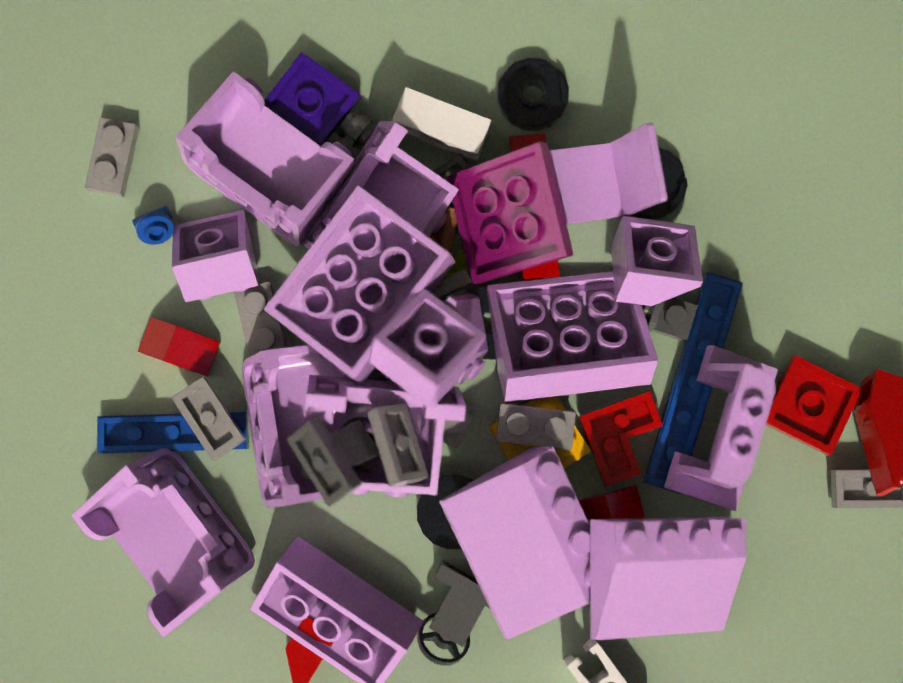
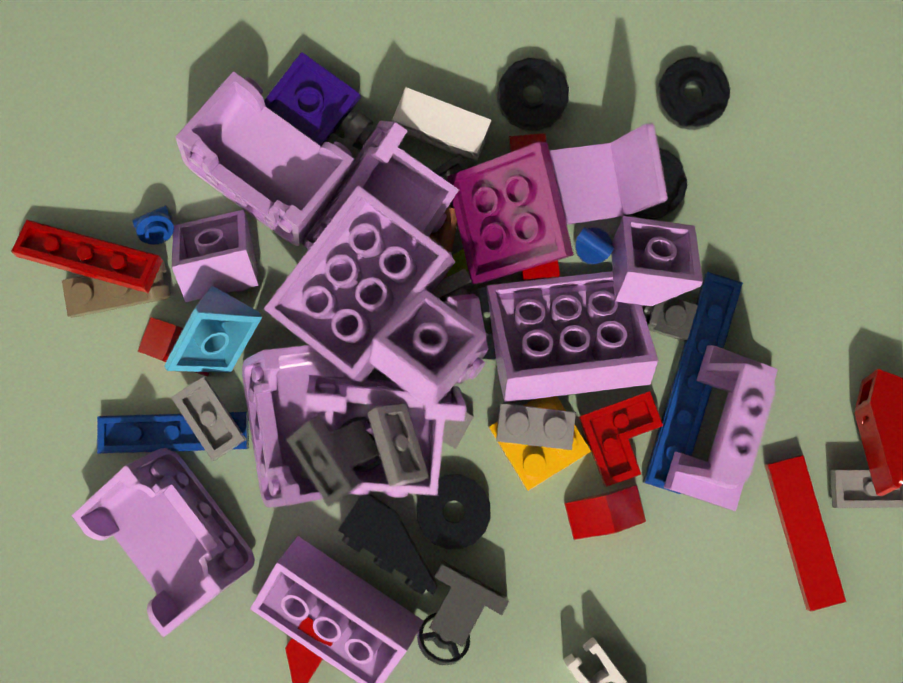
(87, 256): none -> red tile
(91, 296): none -> dark tan plate
(112, 157): light grey plate -> none
(214, 334): none -> medium azure slope
(259, 327): light grey plate -> none
(381, 532): none -> black slope
(524, 540): lavender slope -> none
(593, 245): none -> blue plate
(663, 574): lavender slope -> none
(687, 113): none -> black tile
(805, 533): none -> red tile
(812, 405): red plate -> none

